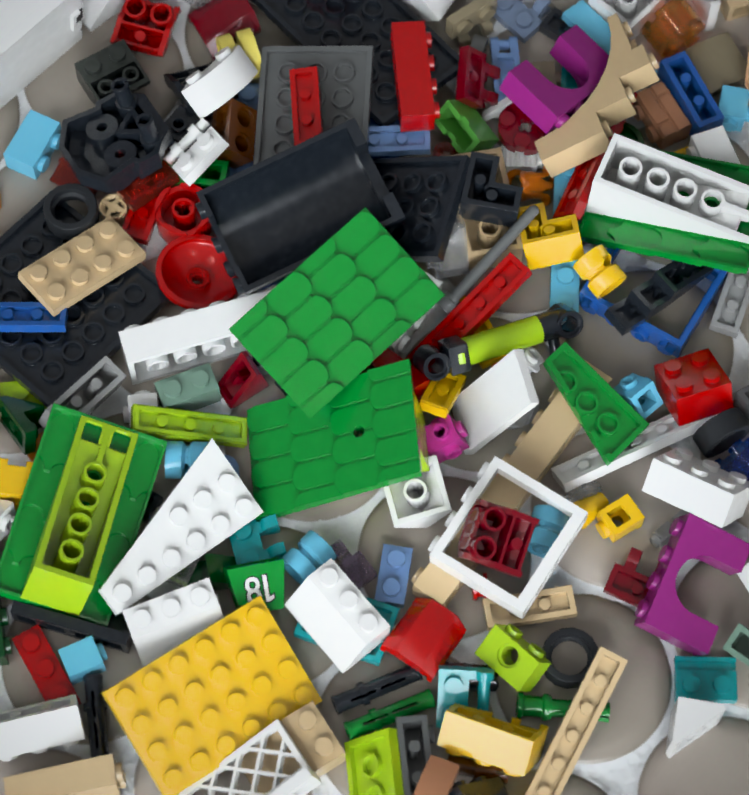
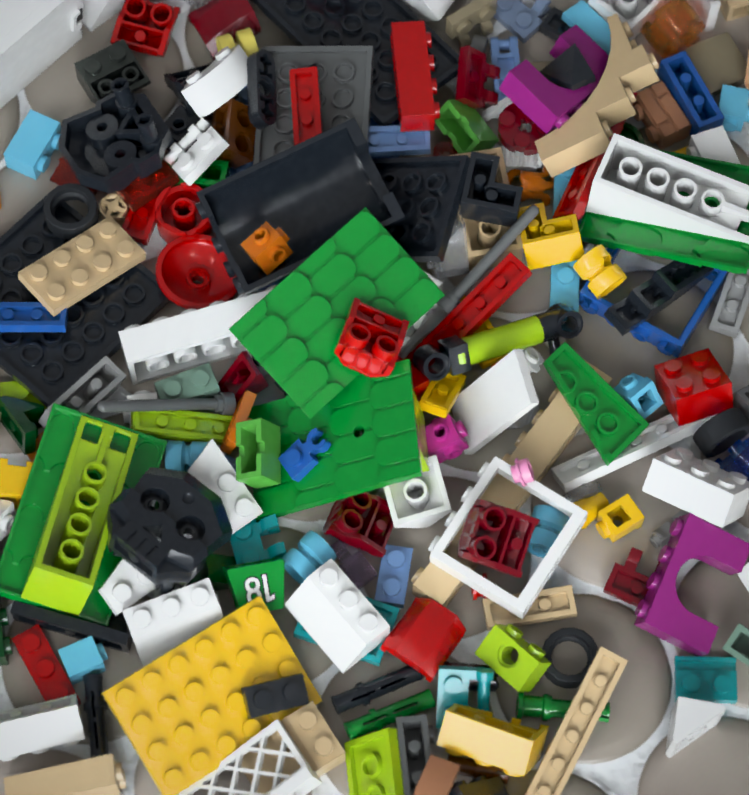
(156, 539): none -> black brick
(223, 403): none -> dark grey piece
(241, 414): none -> orange plate
(258, 453): none -> bright green brick
(261, 107): none -> black beam
(267, 247): none -> orange brick
(275, 695): none -> black plate
(301, 455): none -> blue plate
(361, 523): none -> dark red slope
(370, 340): none -> red slope
(522, 471): none -> bright pink plate
(569, 70): none -> black slope

